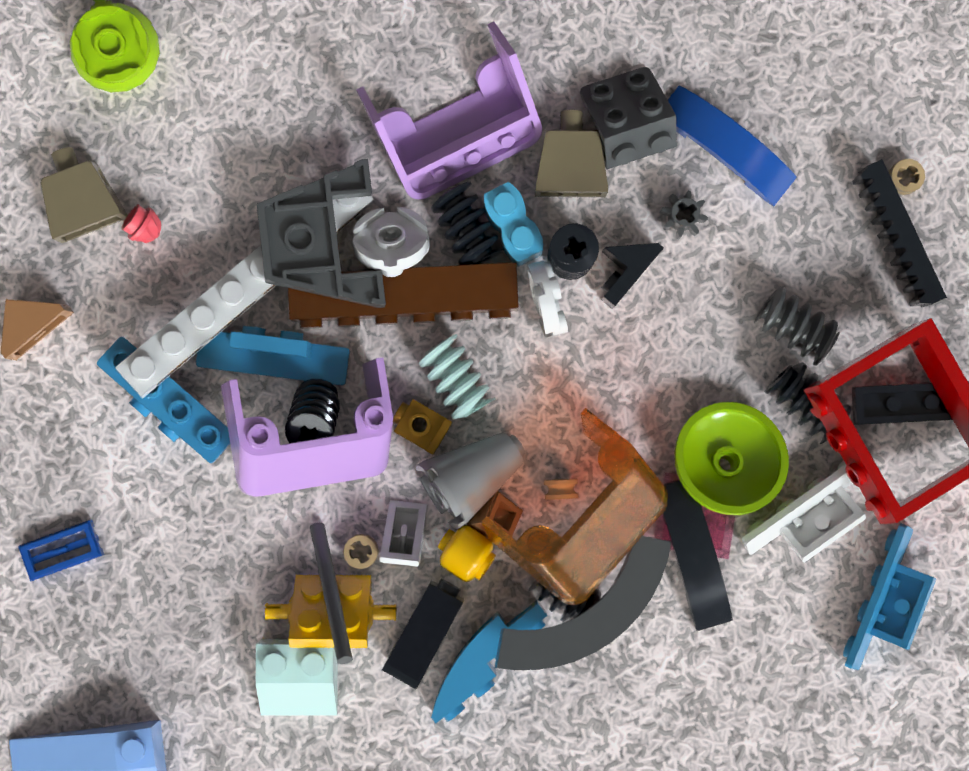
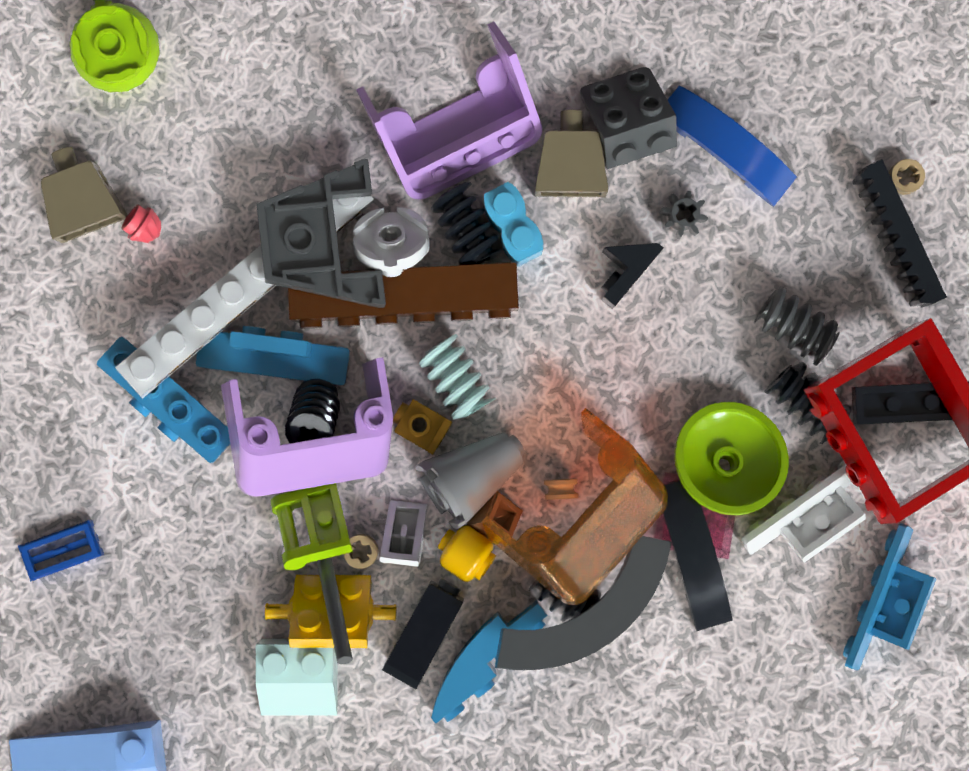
(29, 323): medium nougat slope -> none
(323, 521): none -> lime plate
(545, 295): white plate -> none
(579, 238): black piece -> none

